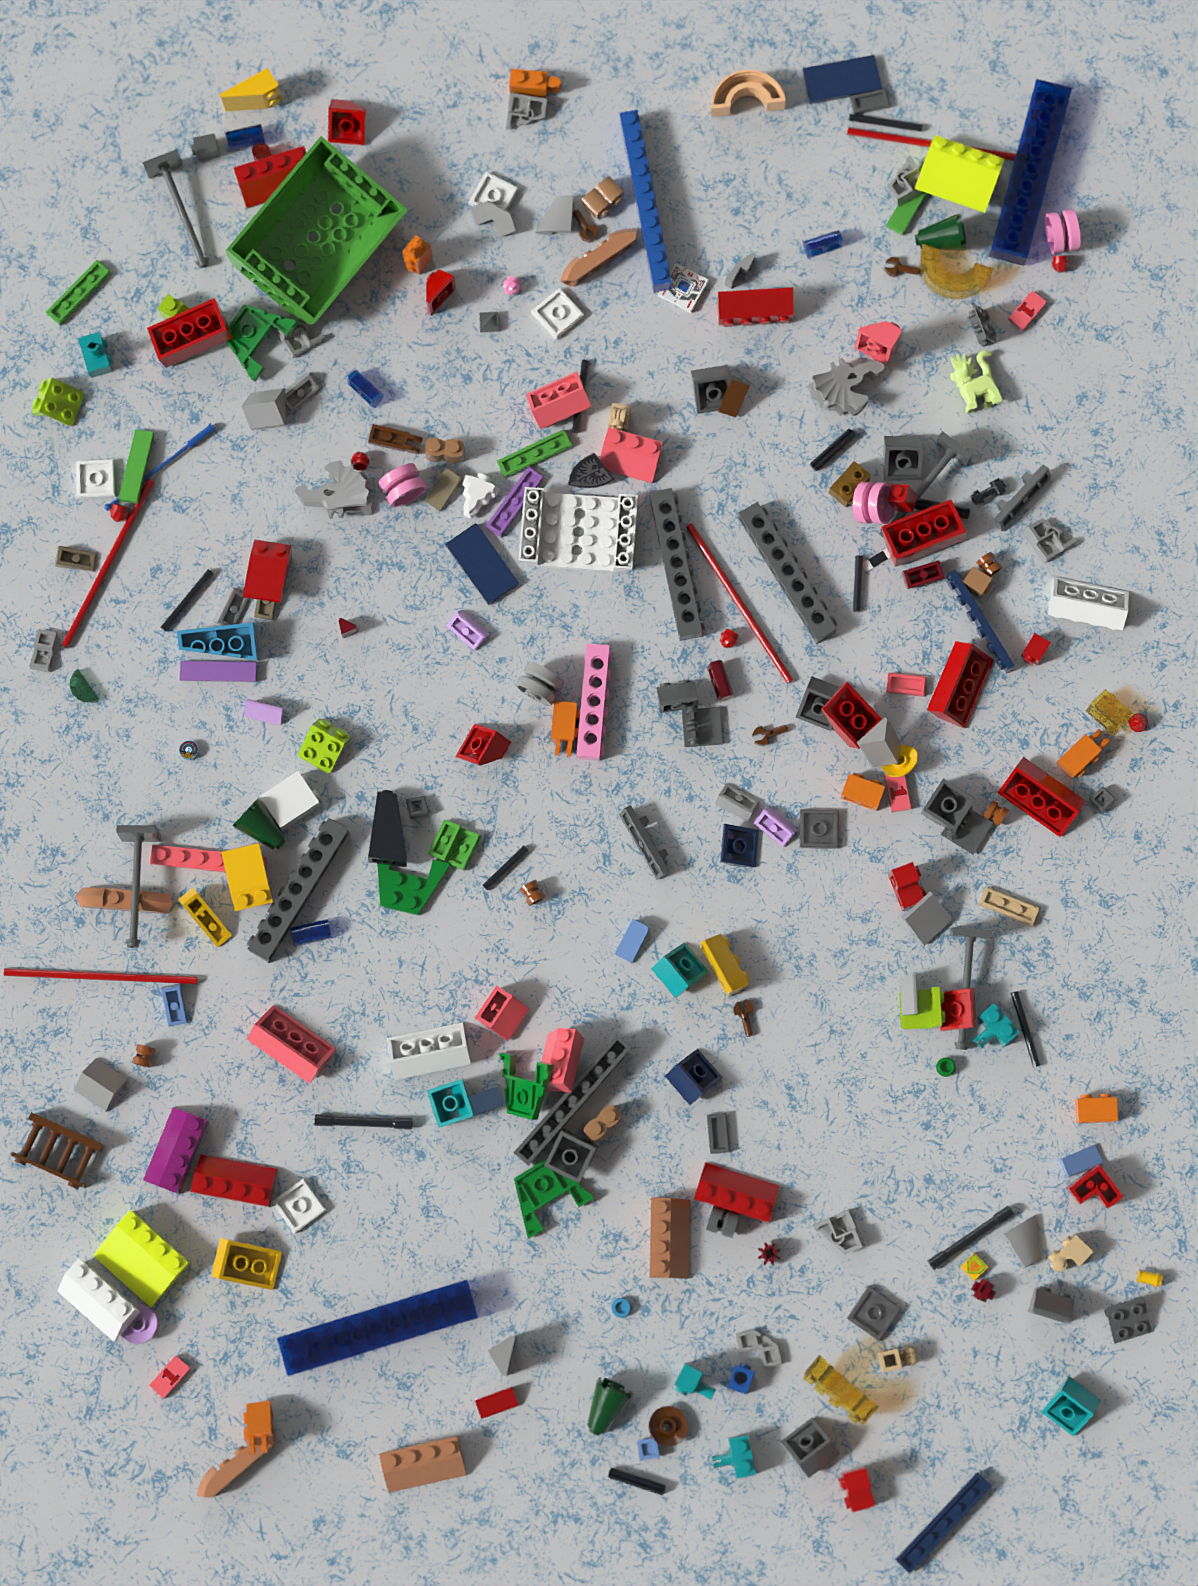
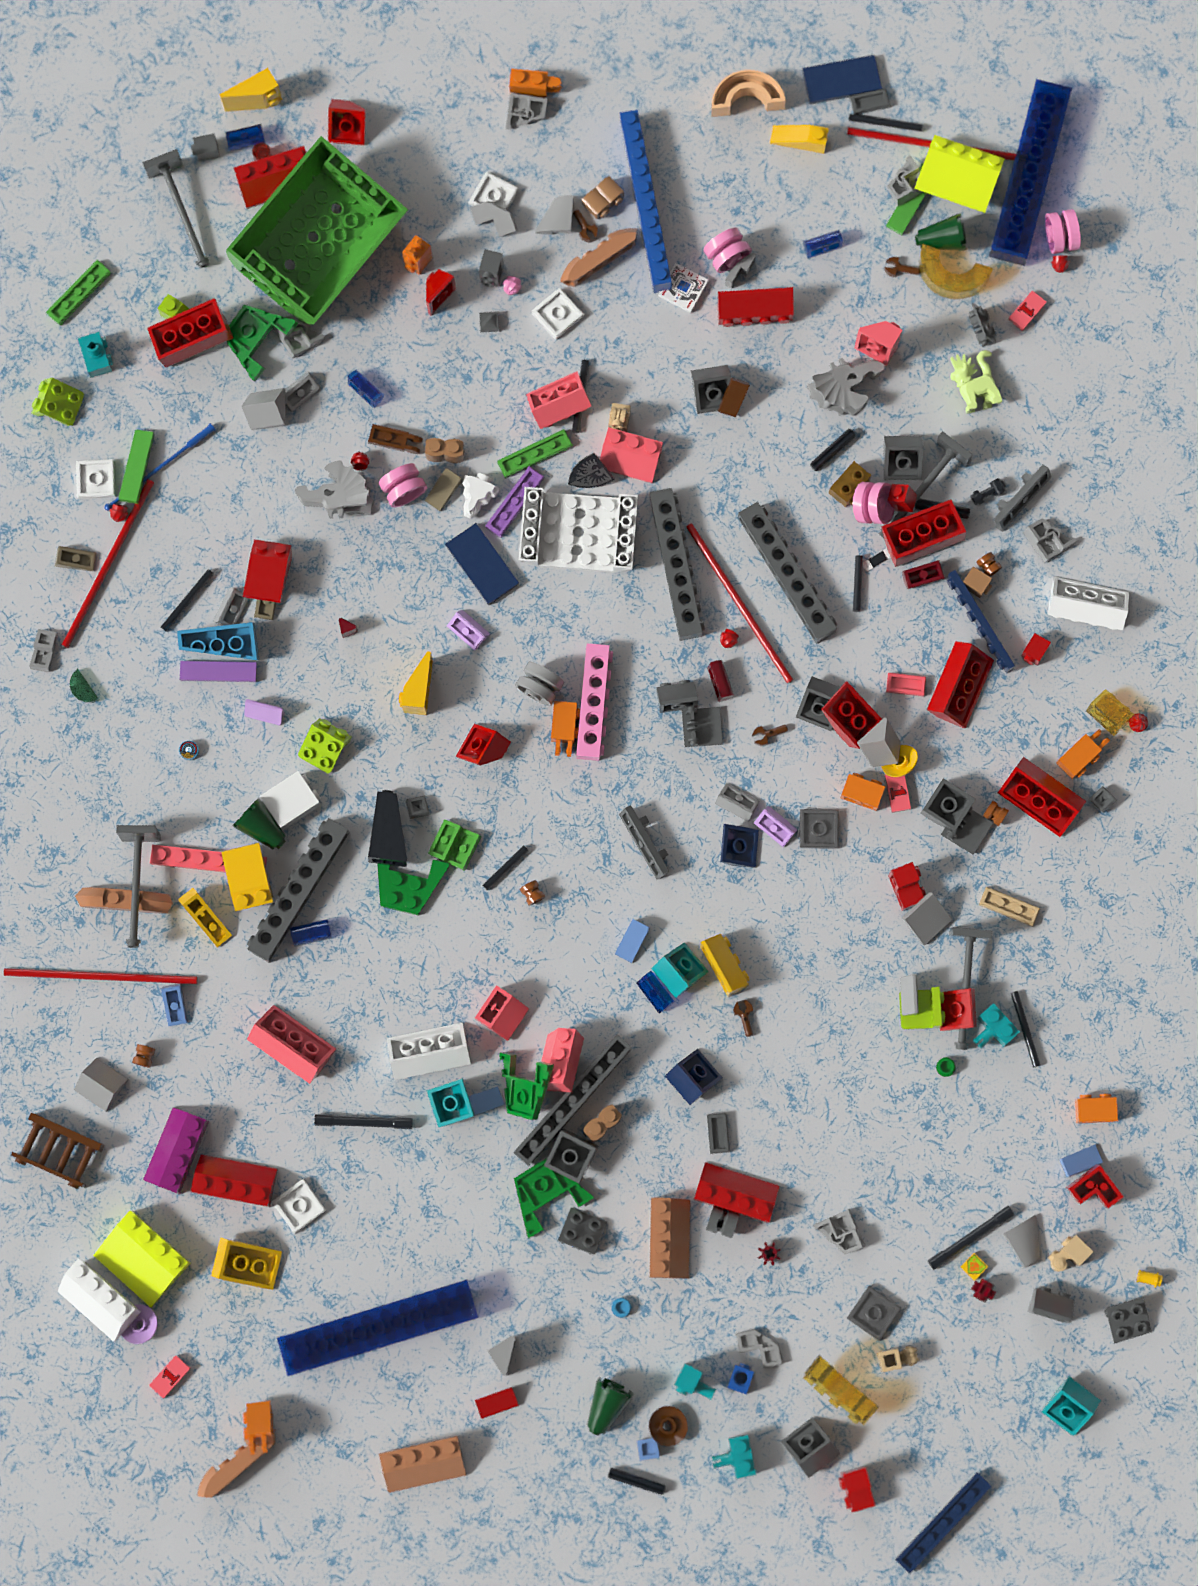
(416, 690): none -> yellow slope
(491, 268): none -> dark grey brick
(582, 1231): none -> dark grey hinge
(655, 992): none -> clear blue brick
(727, 250): none -> bright pink wheel
(800, 137): none -> yellow slope

